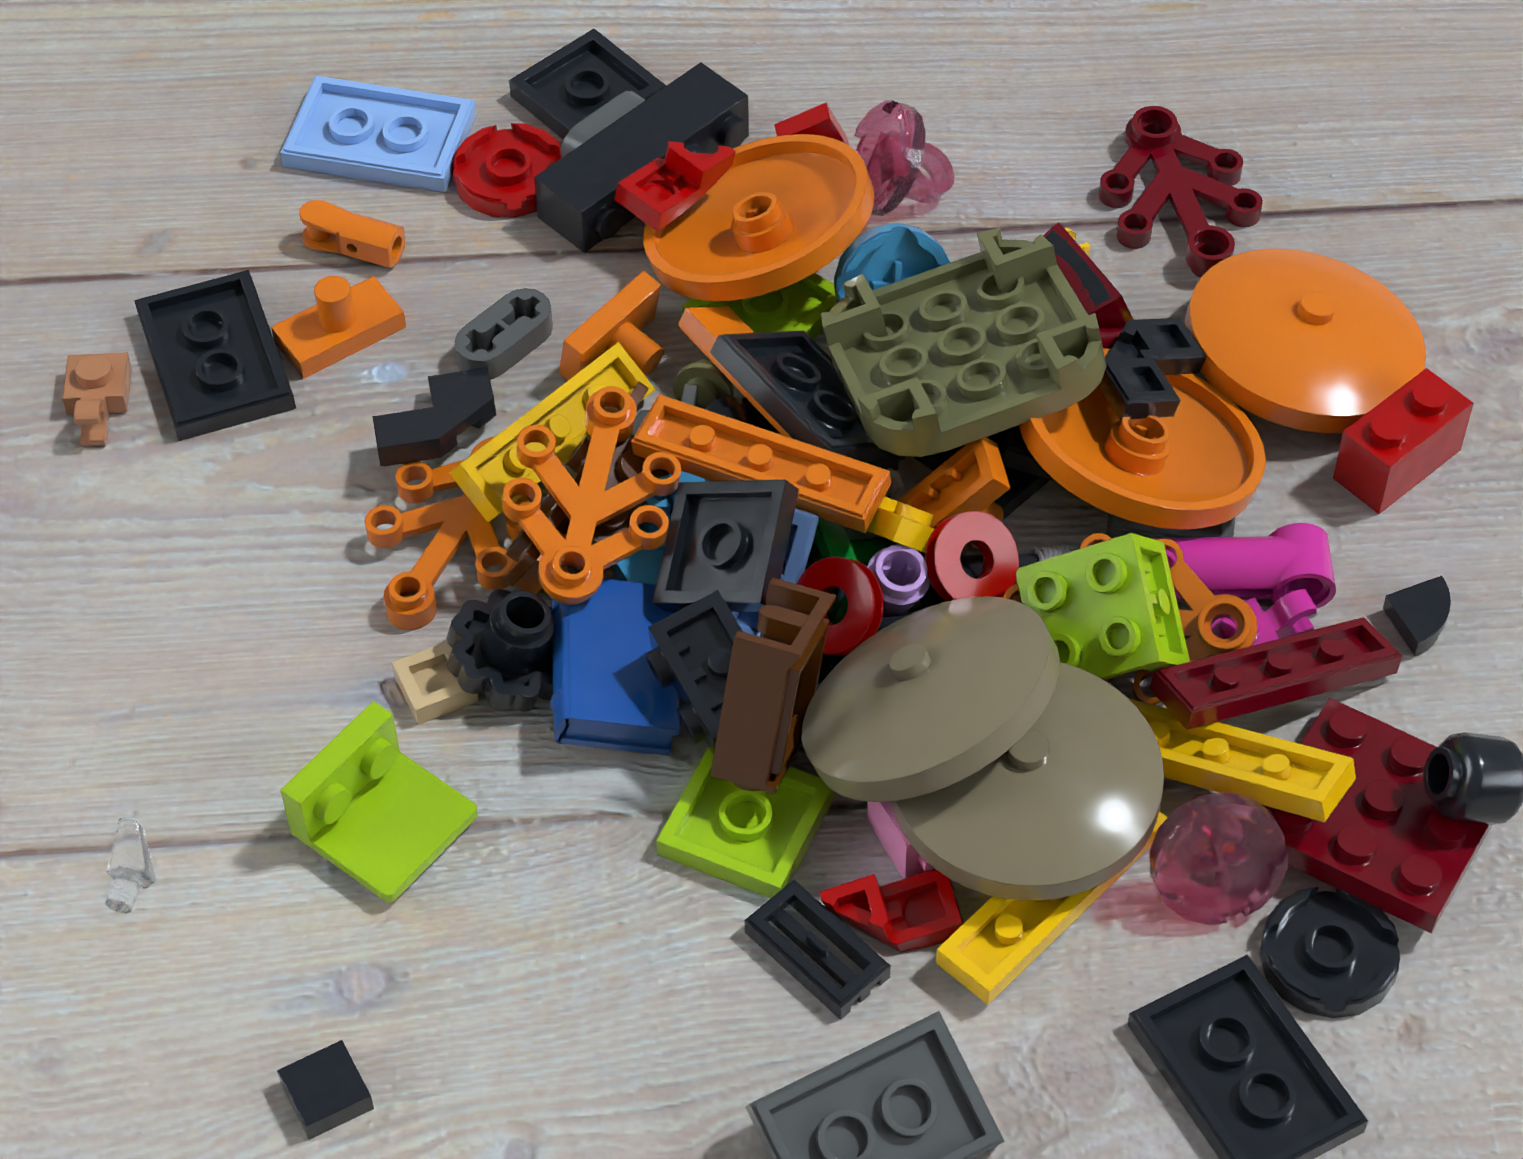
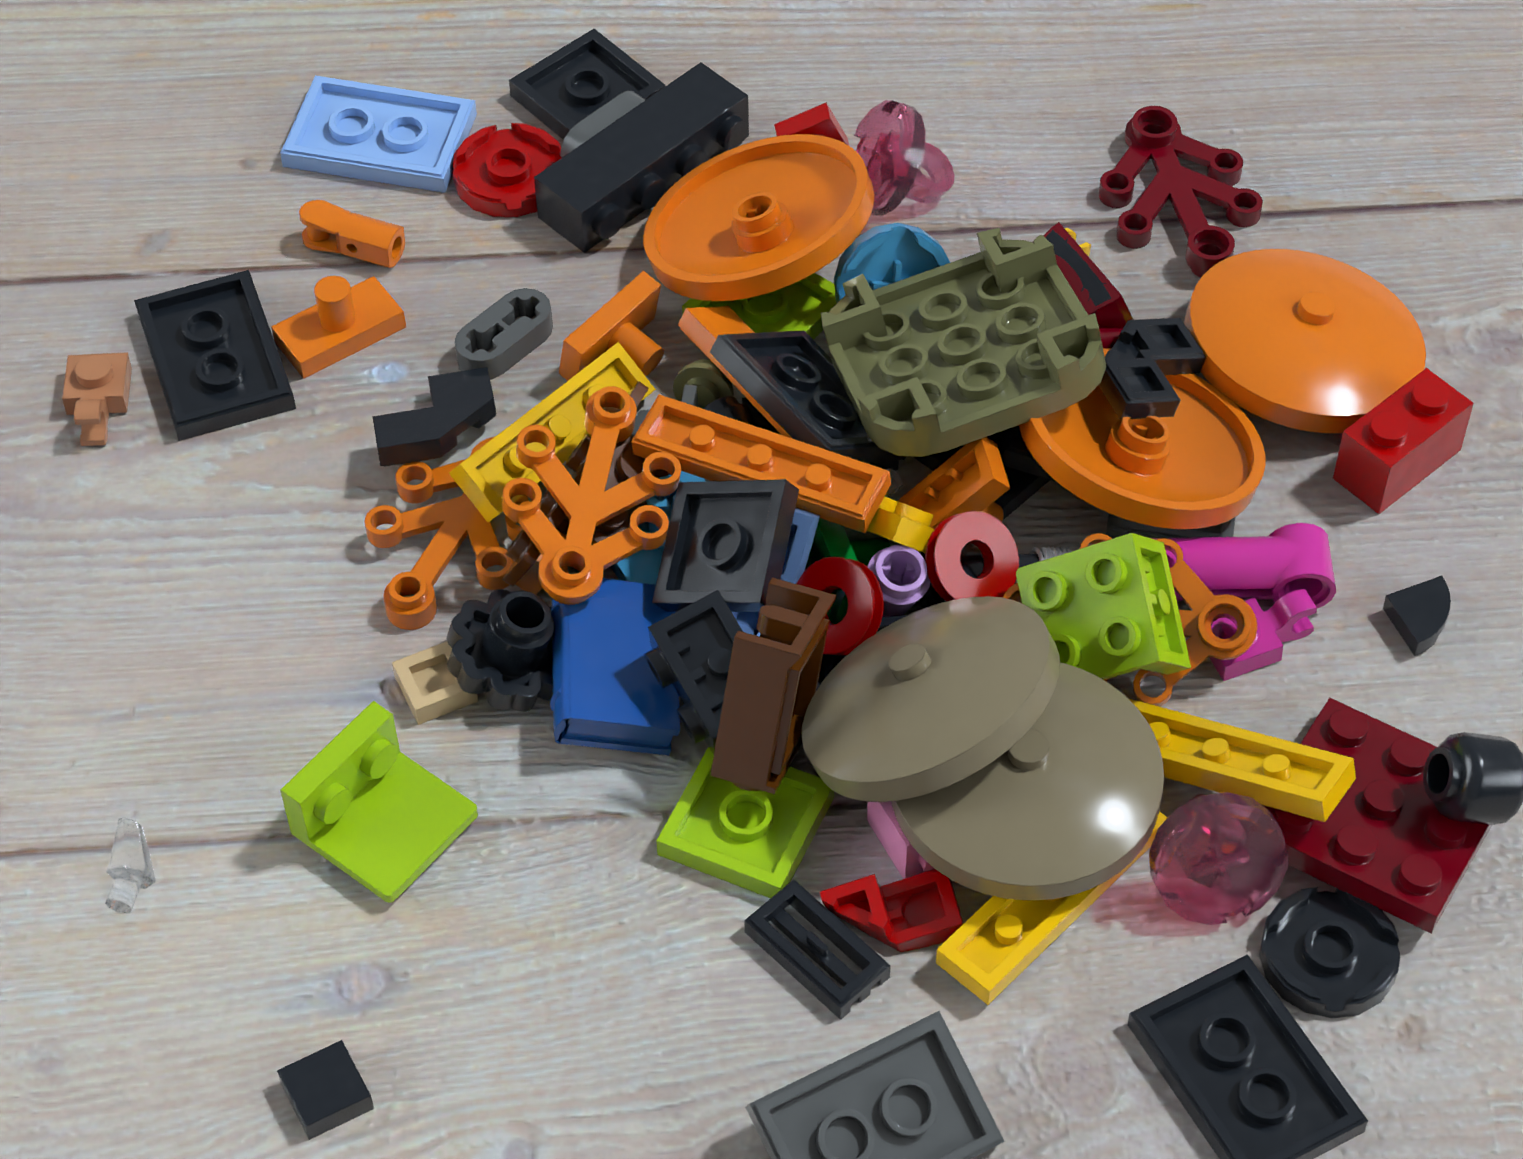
(672, 184): red slope -> none
(1274, 673): dark red tile -> none

